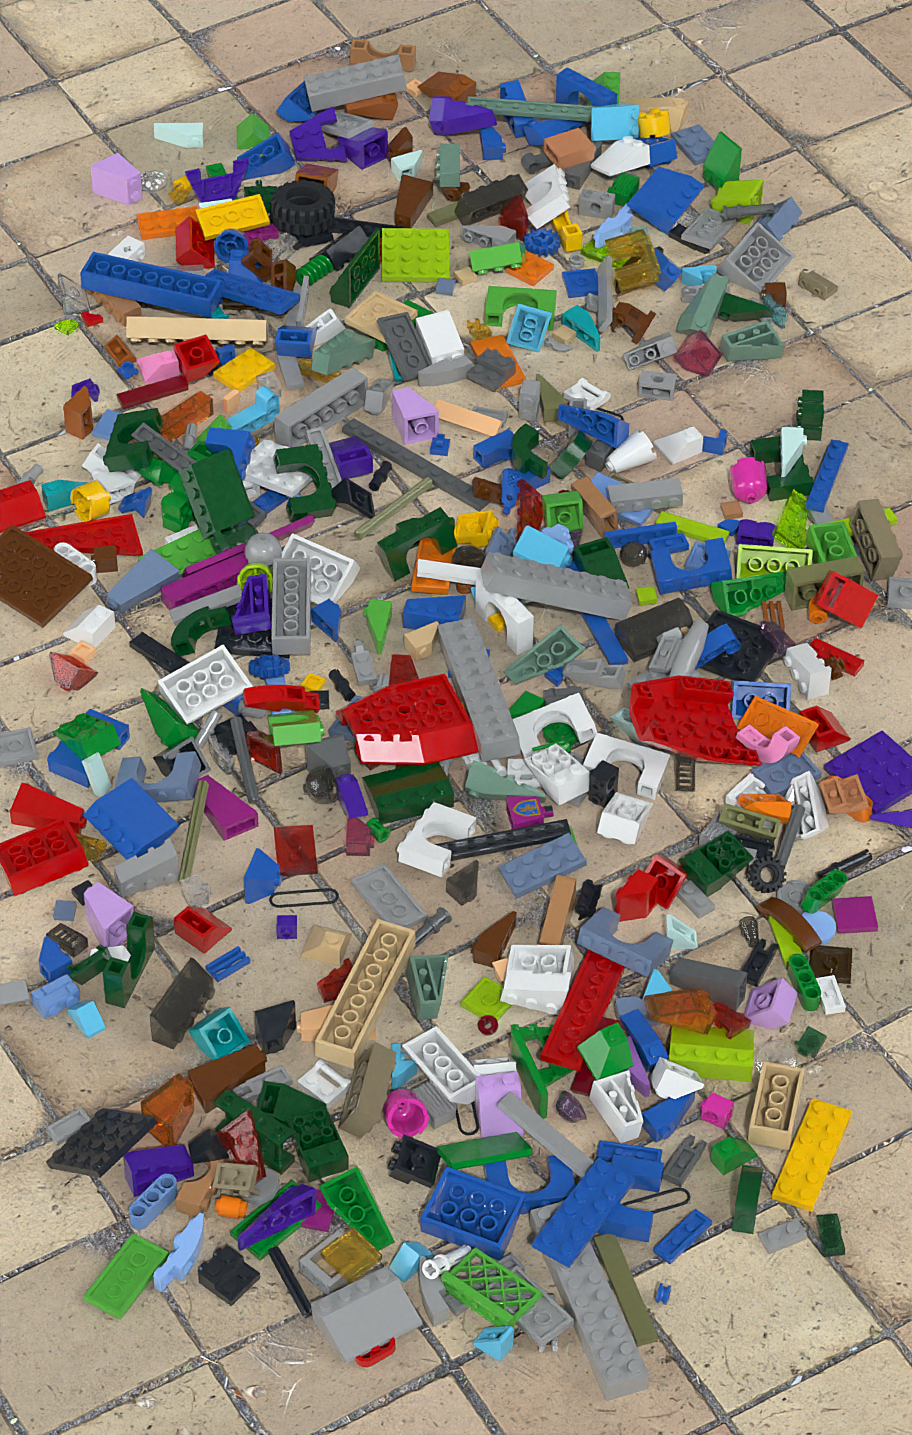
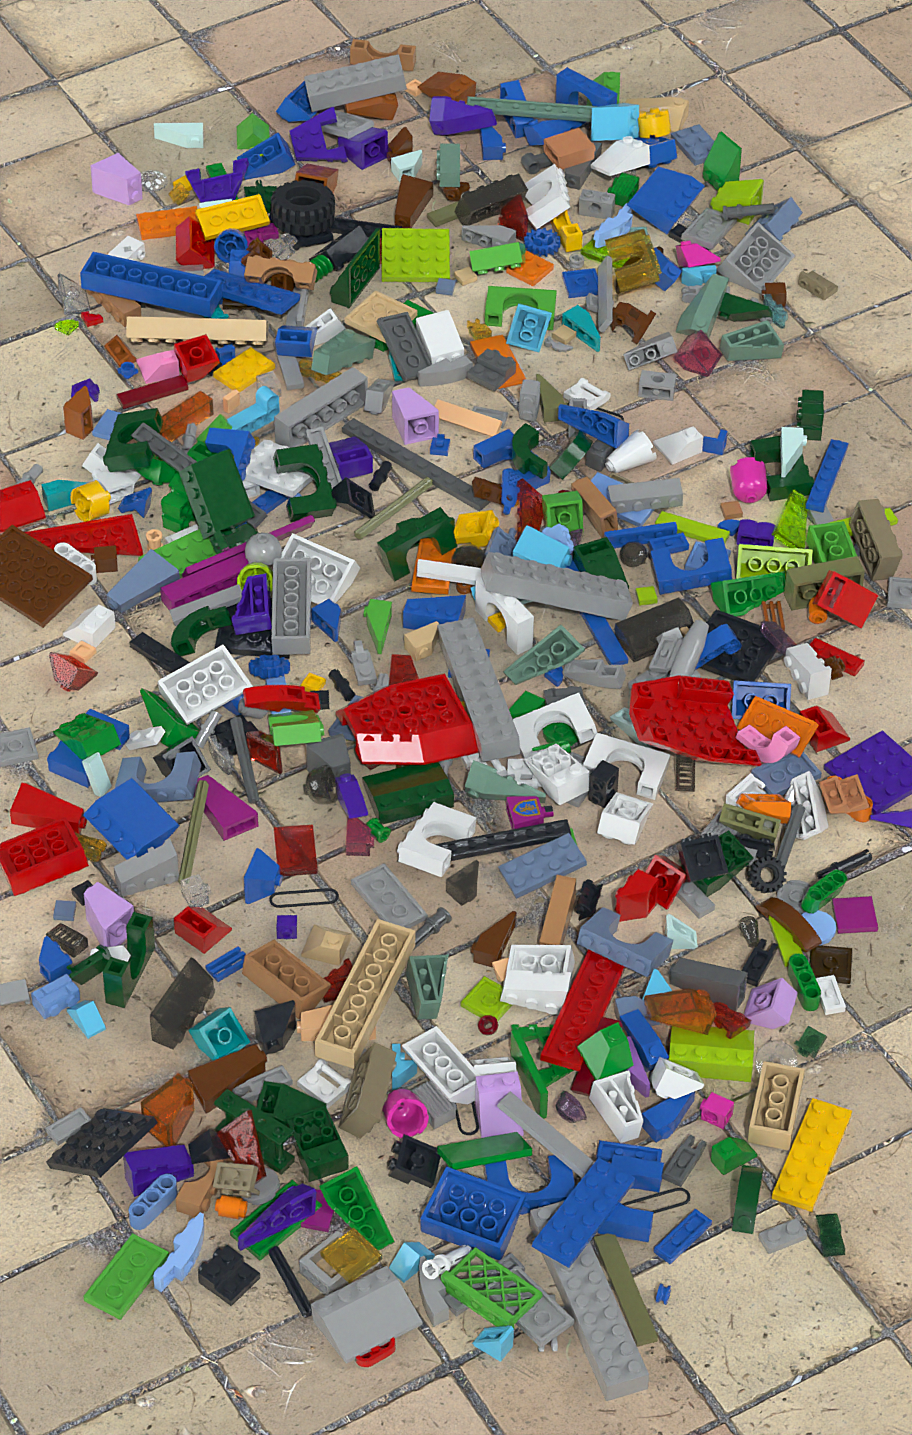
(145, 738): none -> white plate
(154, 539): none -> light nougat bush
(260, 269): none -> medium nougat arch
(284, 977): none -> medium nougat slope
(692, 255): none -> dark pink slope
(702, 857): none -> black plate

